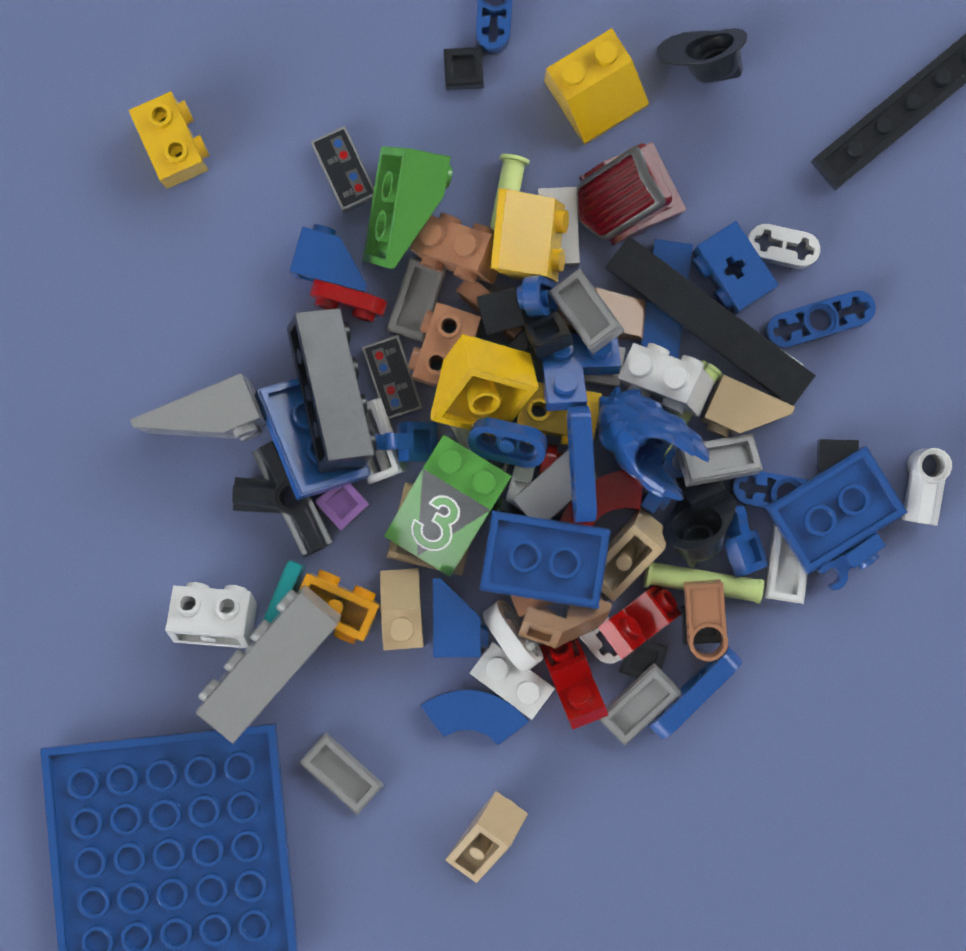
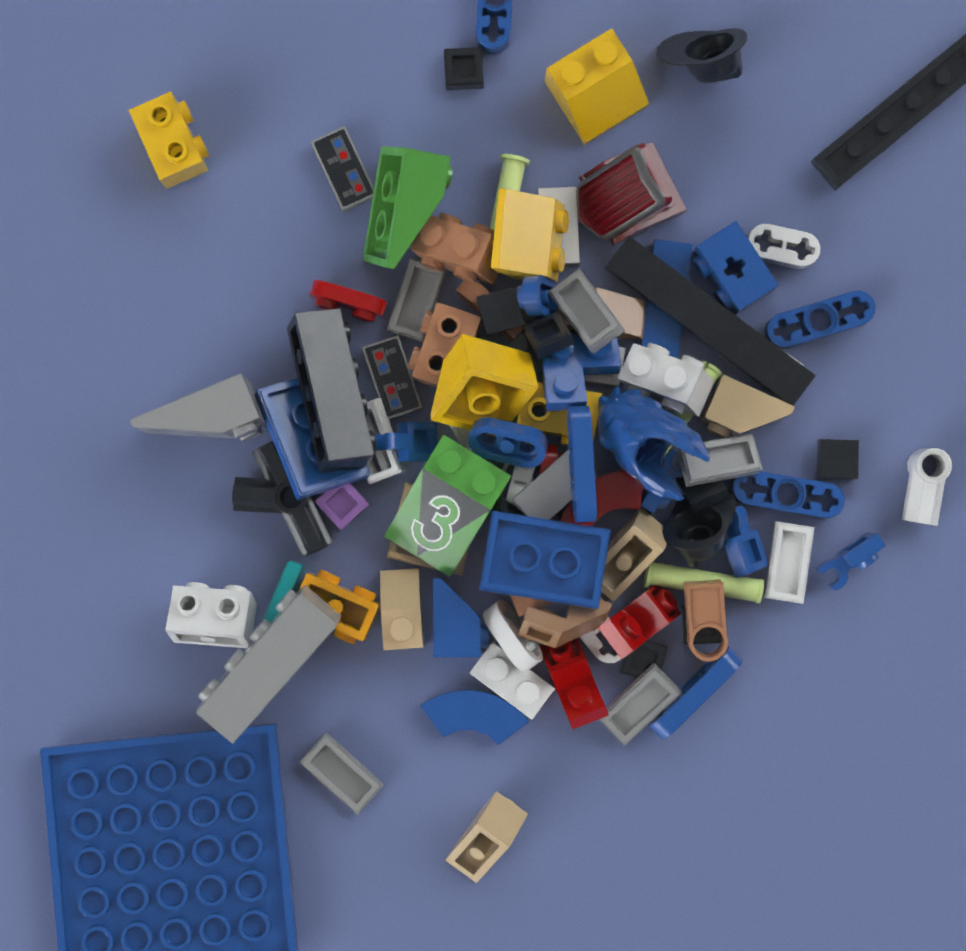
(325, 258): blue slope -> none
(836, 509): blue tile -> none

